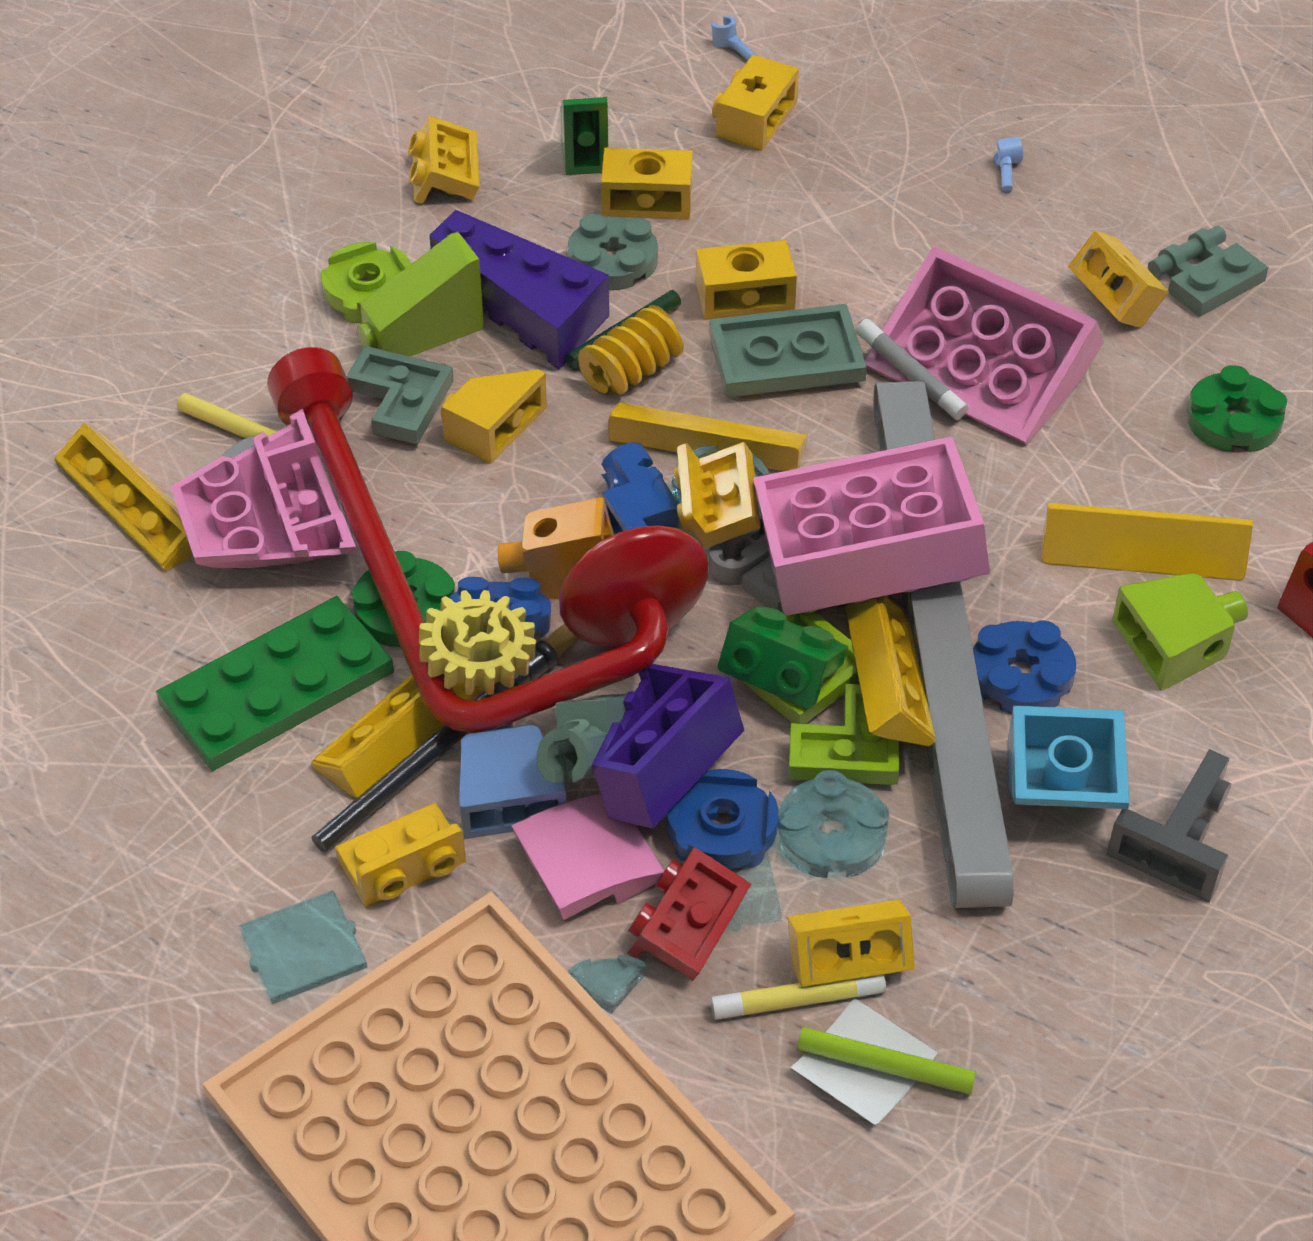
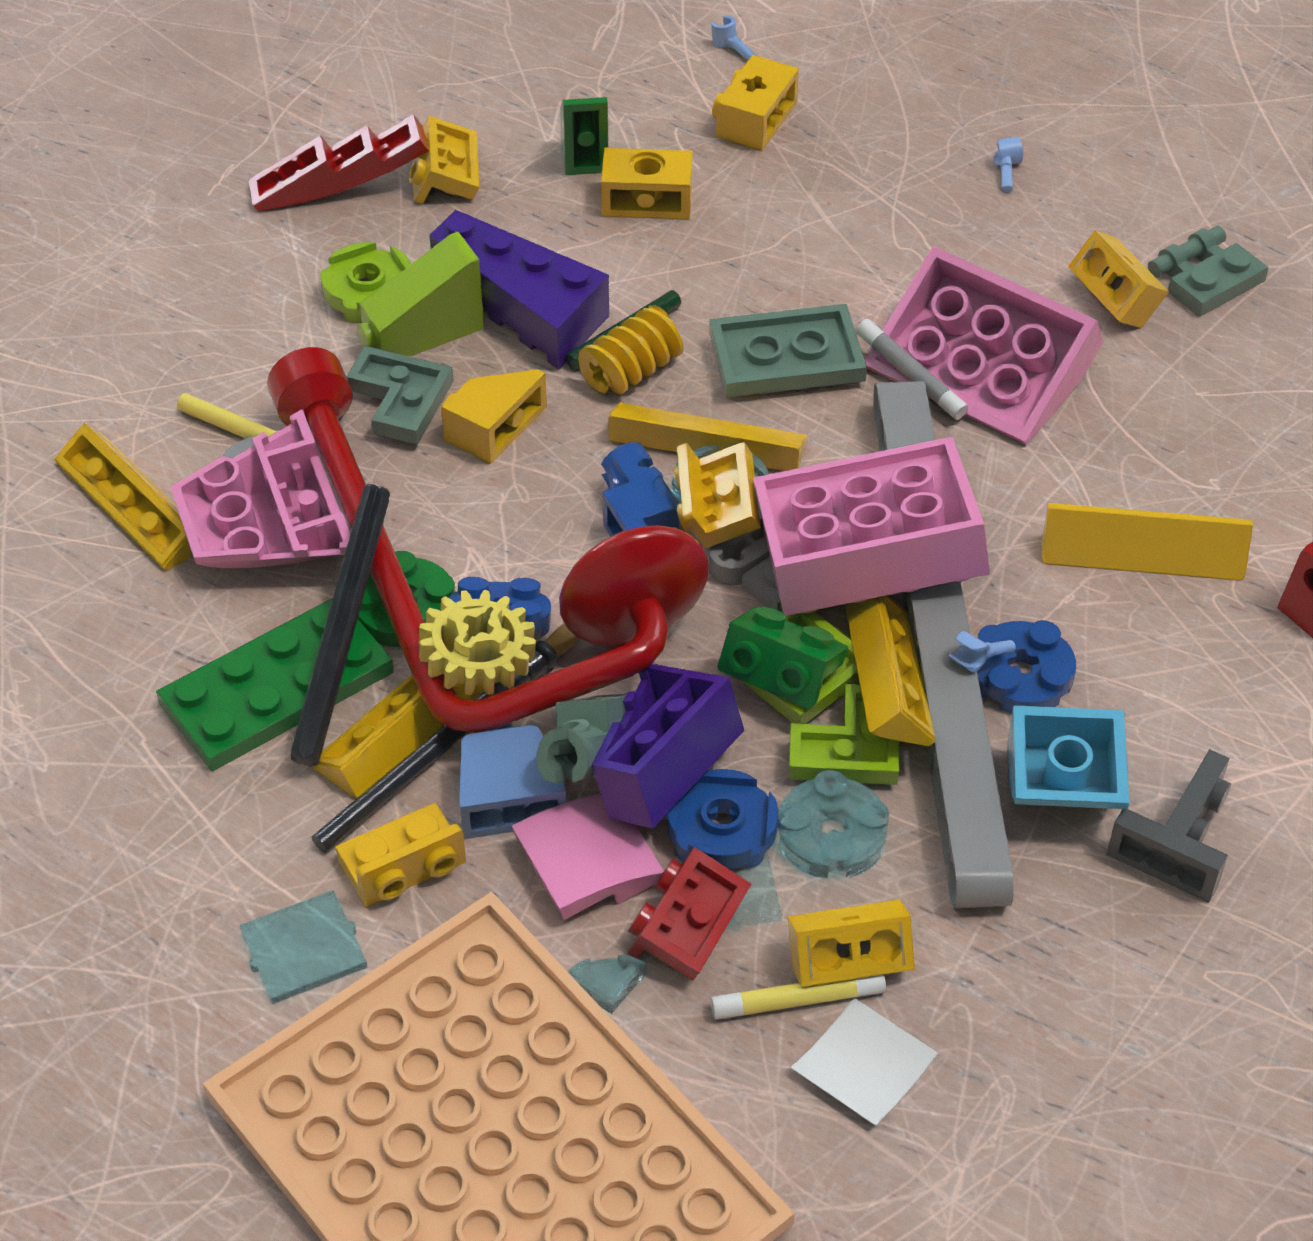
(325, 170): none -> red slope
(340, 626): none -> black axle
(555, 542): light orange torso -> none
(629, 237): sand green plate -> none
(745, 279): yellow brick -> none
(886, 1060): lime bar -> none
(974, 652): none -> light blue hand
(1177, 625): lime torso -> none
(1235, 389): green plate -> none

